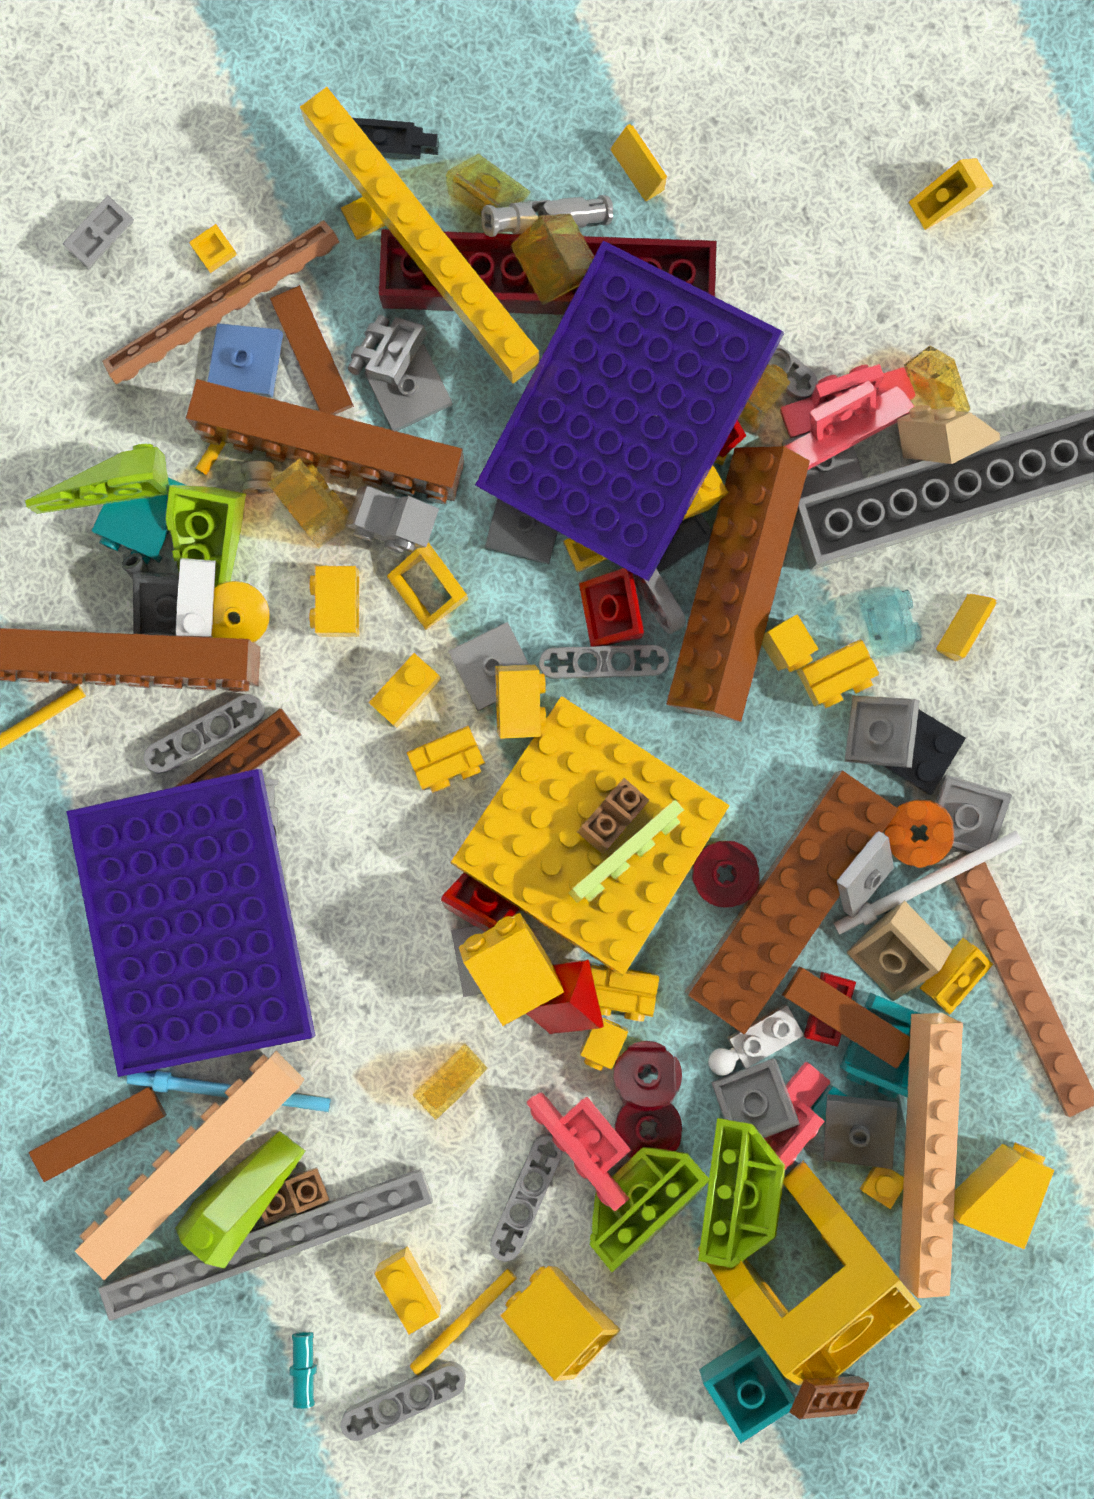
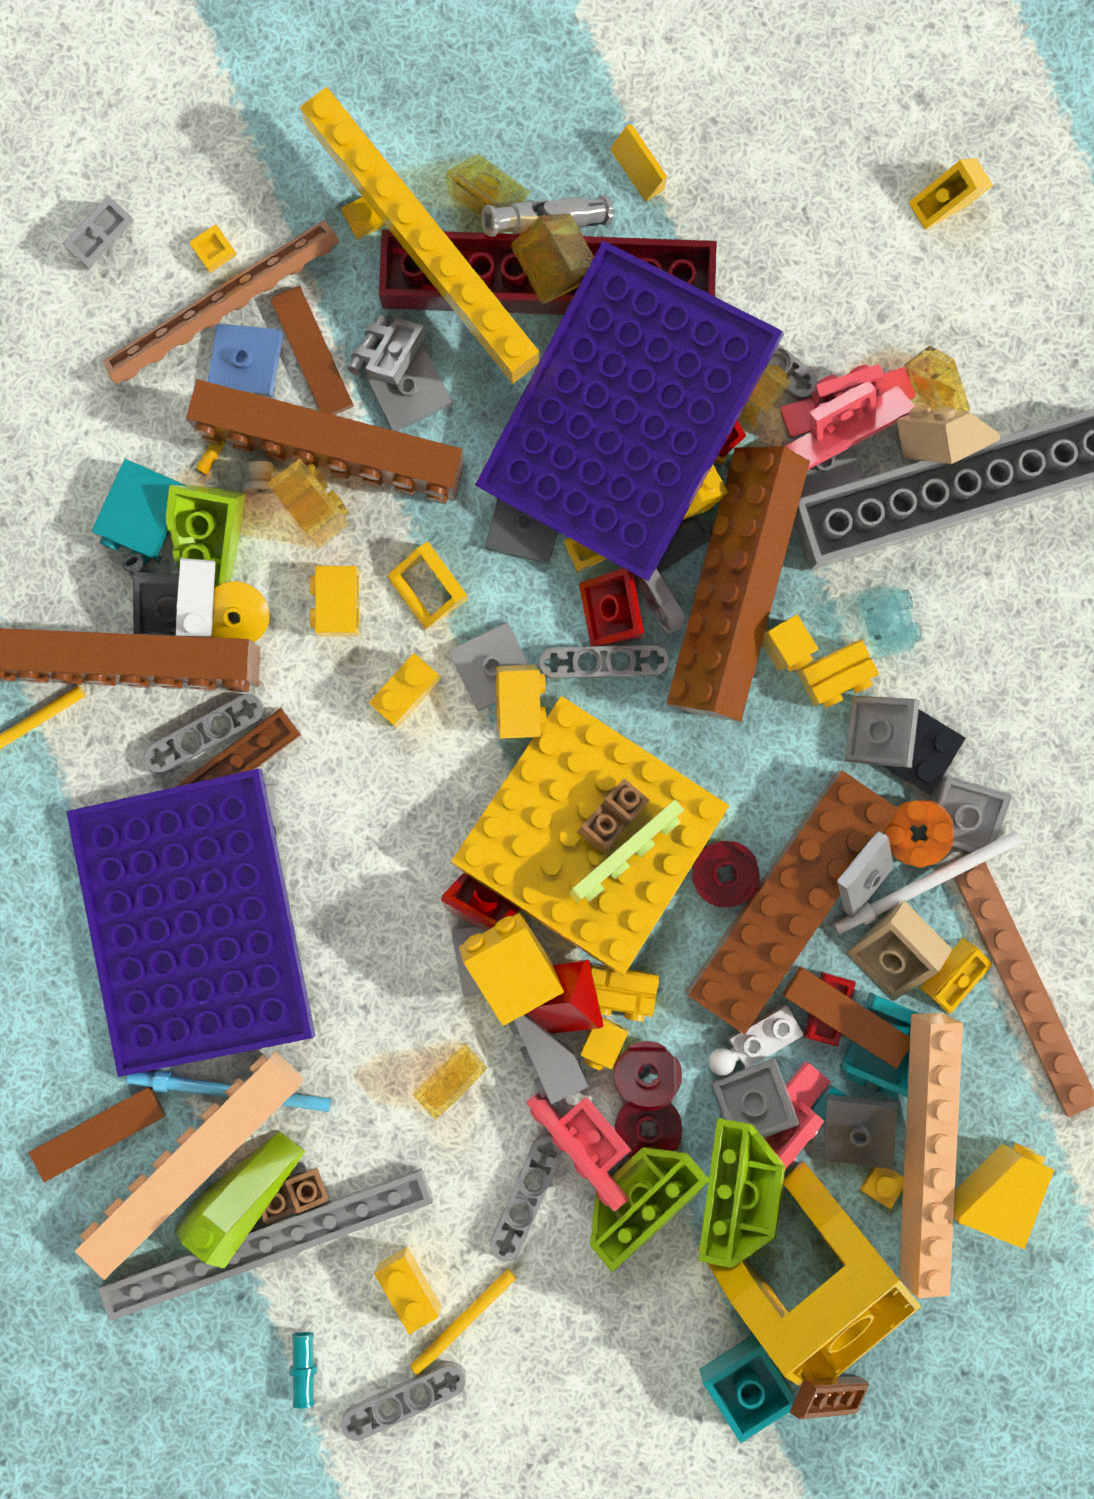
(120, 478): lime wedge -> none
(397, 521): light grey brick -> none
(399, 138): black hinge -> none
(445, 759): yellow brick -> none
(553, 1060): none -> light grey slope
(558, 1323): yellow slope -> none
(966, 626): yellow slope -> none

